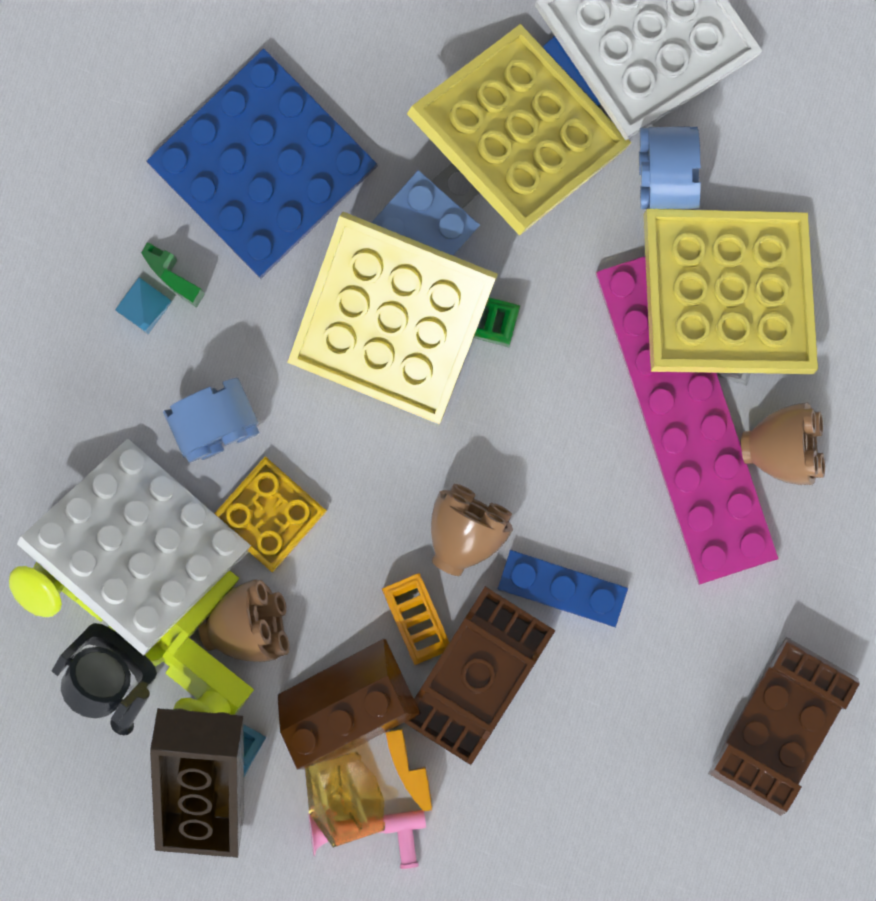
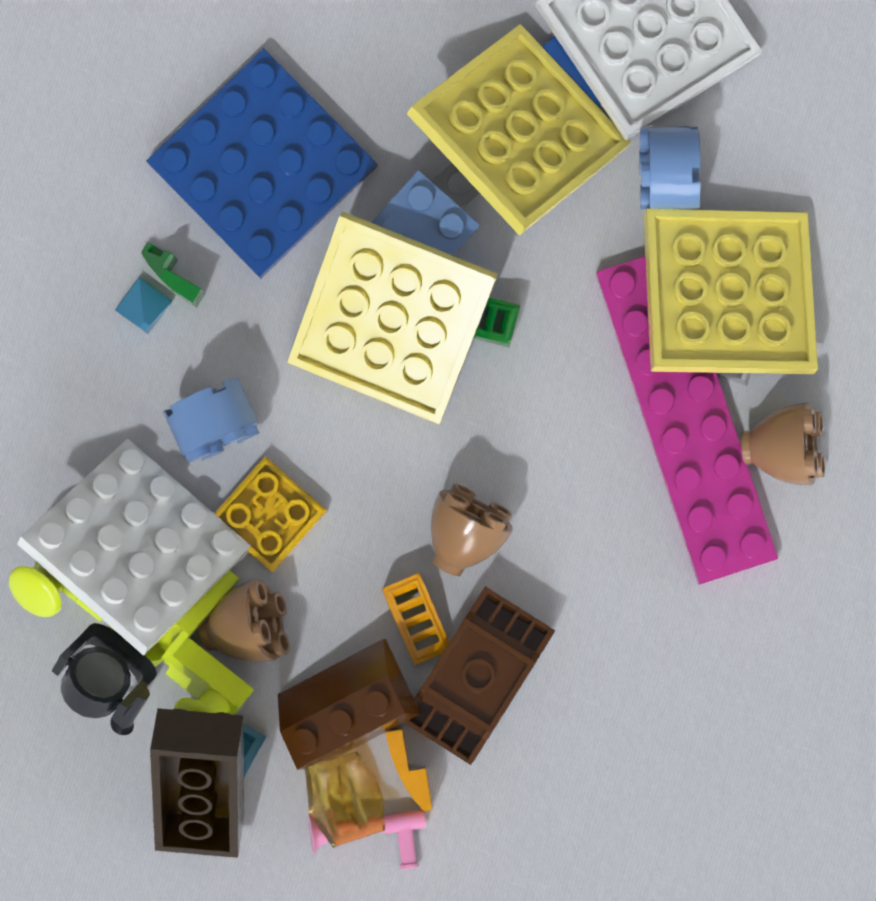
(562, 588): blue plate -> none
(783, 726): reddish brown plate -> none

